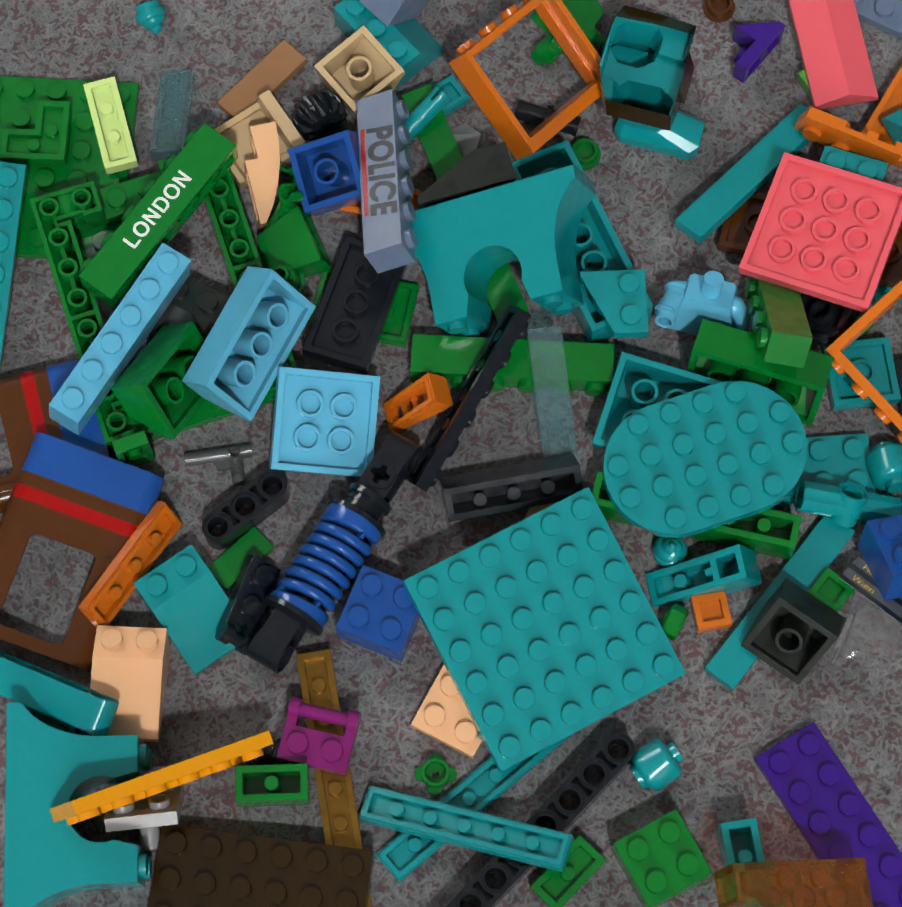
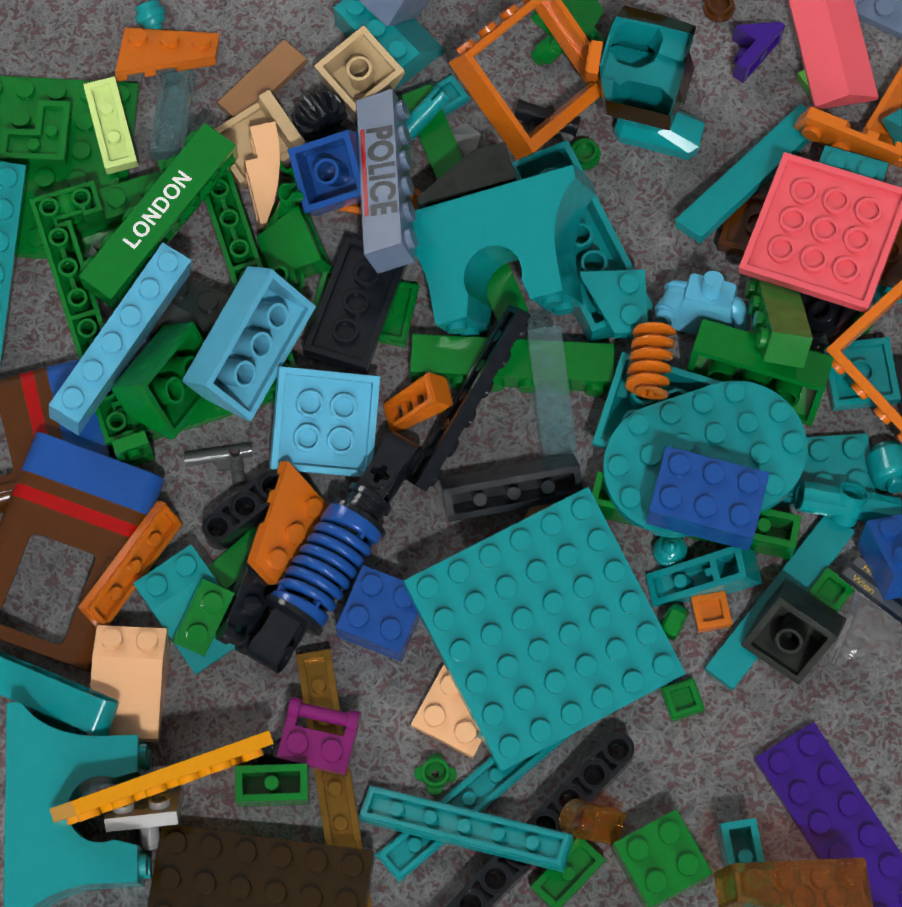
(163, 49): none -> orange wing
(202, 616): none -> green plate
(288, 523): none -> orange wing
(593, 60): none -> orange tile
(598, 824): none -> clear orange piece
(648, 360): none -> orange piece
(656, 764): teal head -> none
(682, 699): none -> green tile
(708, 498): none -> blue brick

